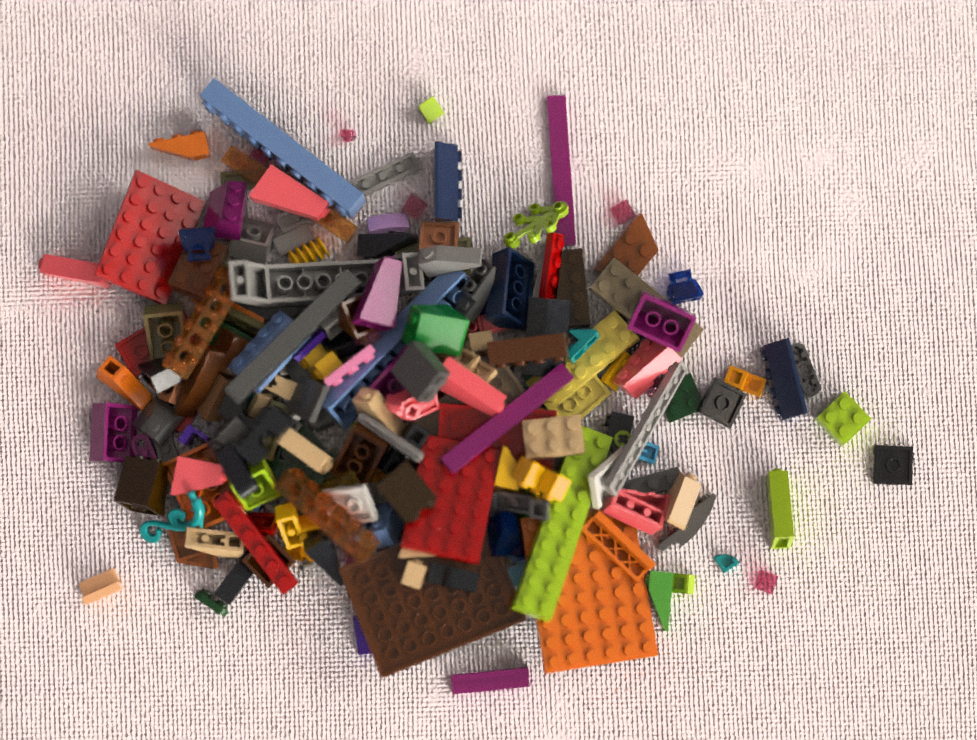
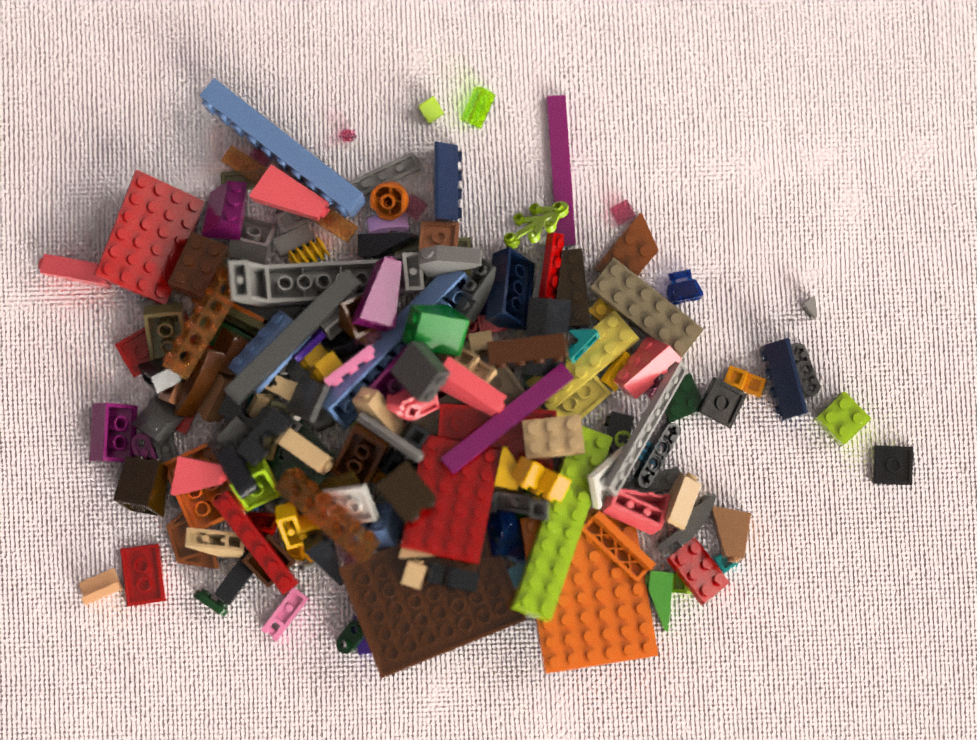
(124, 383): orange slope -> none
(143, 574): none -> red tile
(174, 523): teal plant -> none
(189, 147): orange slope -> none
(189, 435): dark purple panel -> none
(198, 239): clear blue piece -> none
(285, 613): none -> bright pink plate
(350, 637): none -> dark green plate
(389, 200): none -> orange cylinder
(478, 107): none -> clear neon green slope
(490, 680): magenta fence -> none
(600, 310): none -> yellow plate
(659, 457): none -> black beam
(661, 321): magenta slope -> none
(698, 571): none -> plate
(731, 531): none -> medium nougat slope
(766, 581): clear pink plate -> none
(779, 509): lime slope -> none
(810, 308): none -> light grey slope

